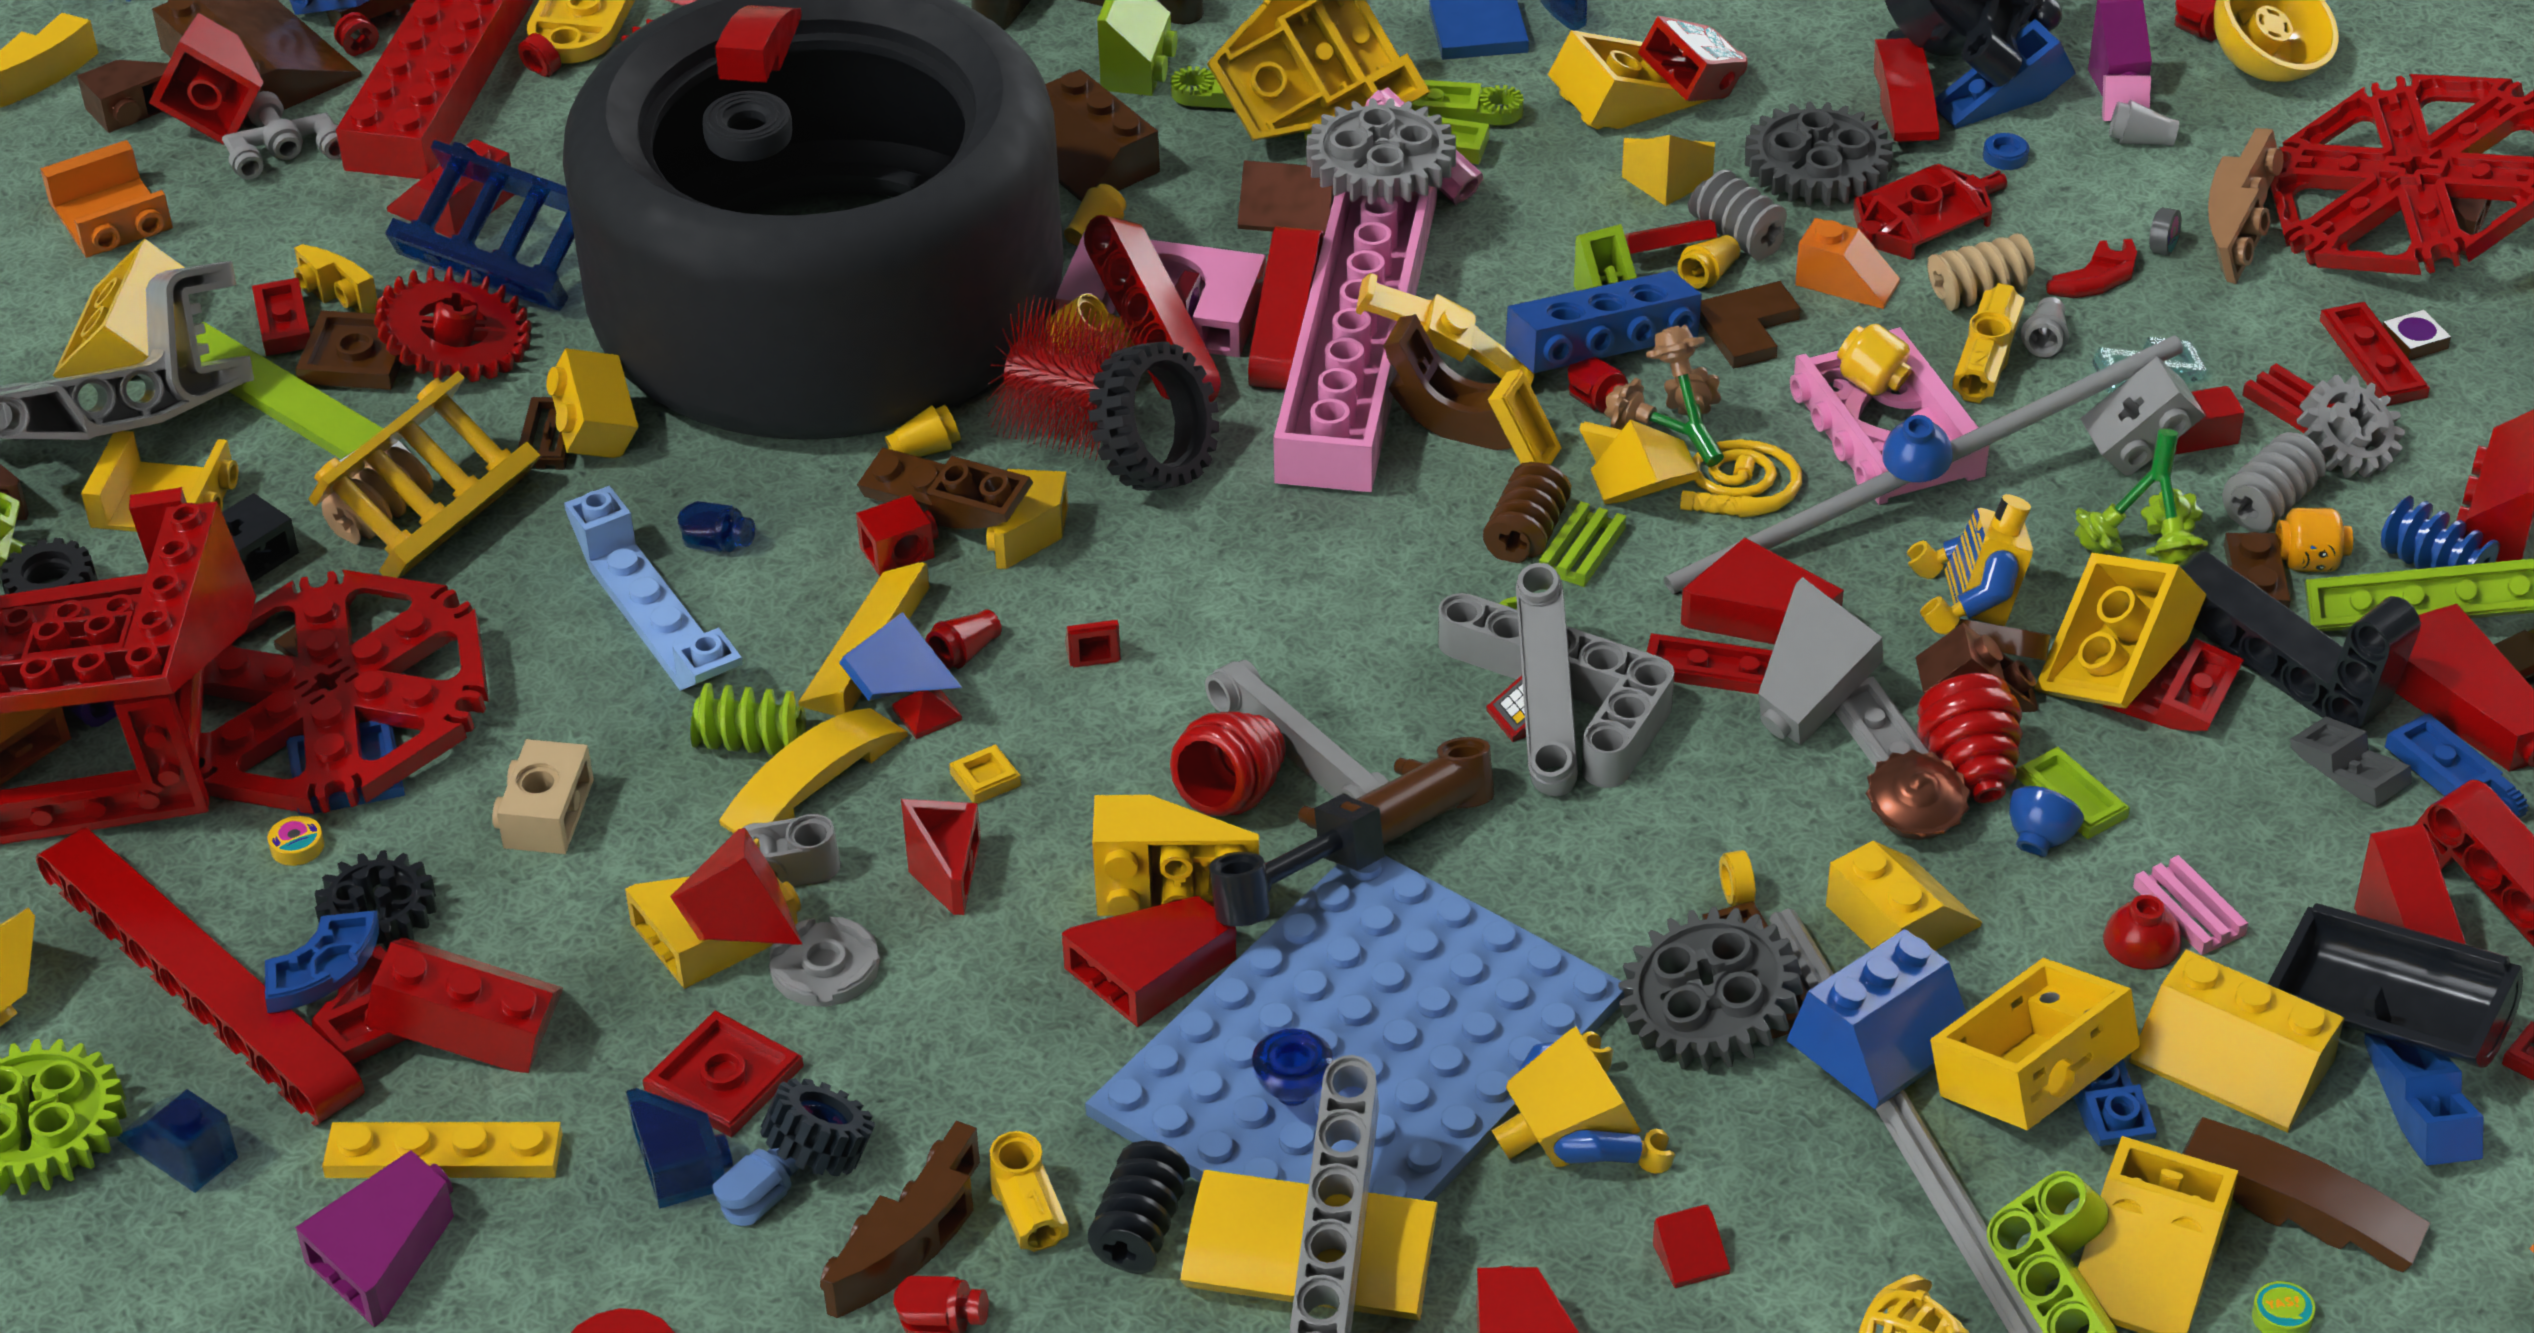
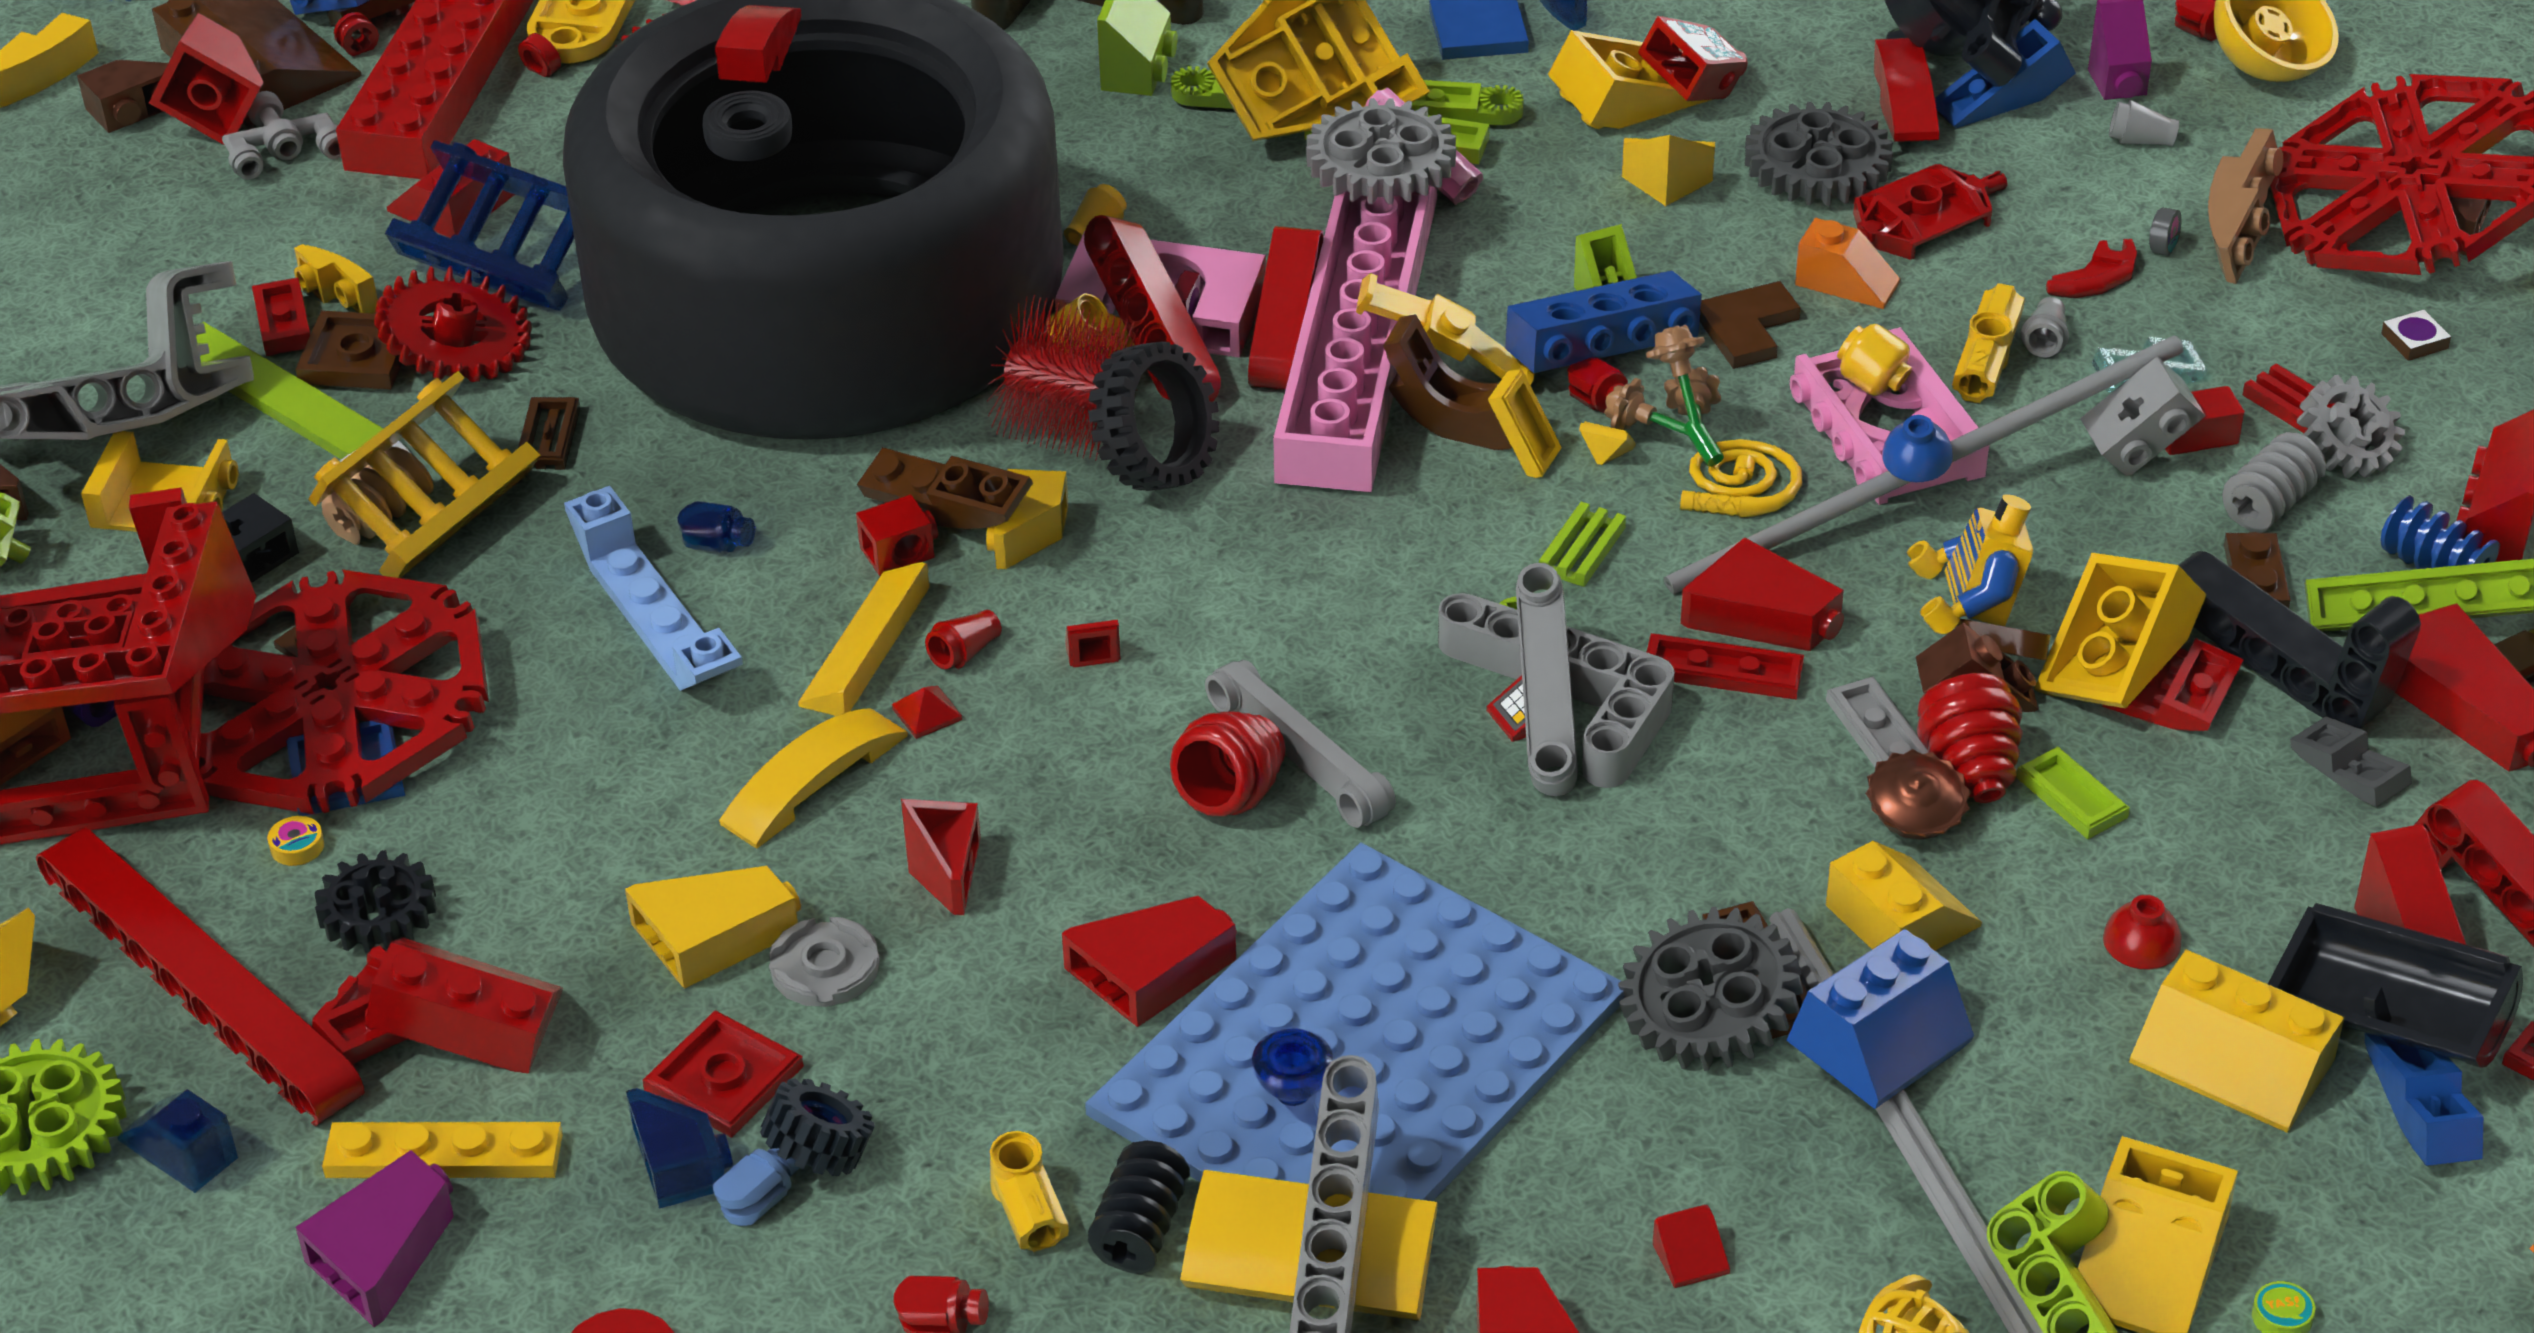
(47, 562): black tyre -> none
(105, 199): orange panel -> none
(114, 319): yellow slope -> none
(323, 963): blue tile -> none
(544, 796): tan brick -> none
(592, 403): yellow brick -> none
(736, 897): red slope -> none
(746, 720): lime piece -> none
(799, 848): light grey piece -> none
(896, 662): slope -> none
(905, 1234): reddish brown slope -> none
(926, 433): yellow cone -> none
(985, 774): yellow tile -> none
(1099, 137): reddish brown slope -> none
(1156, 852): yellow slope -> none
(1282, 197): copper slope -> none
(1356, 829): piece -> none
(1527, 512): reddish brown piece -> none
(1576, 1109): yellow torso -> none
(1641, 464): yellow slope -> none
(1670, 235): red tile -> none
(1707, 261): yellow cone -> none
(1737, 877): yellow tile -> none
(1740, 213): light grey piece -> none
(1814, 663): light grey slope -> none
(1979, 268): tan piece -> none
(2006, 151): blue tile -> none
(2035, 1043): yellow piece -> none
(2043, 819): blue brick -> none
(2115, 1108): blue slope -> none
(2122, 89): bright pink tile -> none
(2167, 513): lime plant -> none
(2197, 900): bright pink tile -> none
(2314, 539): light orange head -> none
(2319, 1198): reddish brown slope -> none
(2374, 353): red tile -> none
(2449, 761): blue hinge -> none

